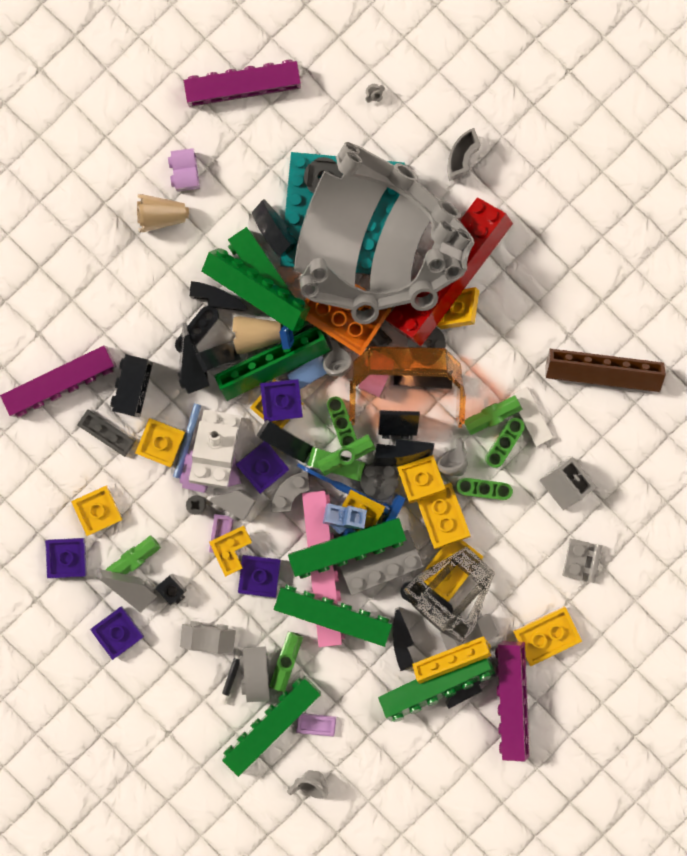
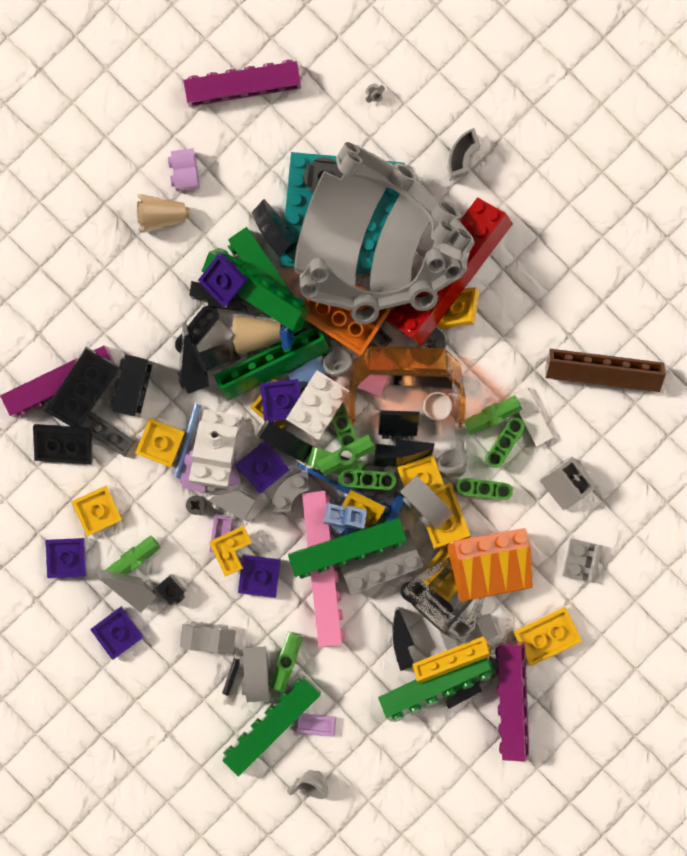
(62, 444): none -> black tile
(81, 388): none -> black plate
(223, 279): none -> dark purple plate
(317, 405): none -> white plate
(333, 616): green brick -> none
(376, 479): none -> bright green beam
(425, 502): none -> light grey brick
(437, 407): none -> white piece
(491, 564): none -> orange slope

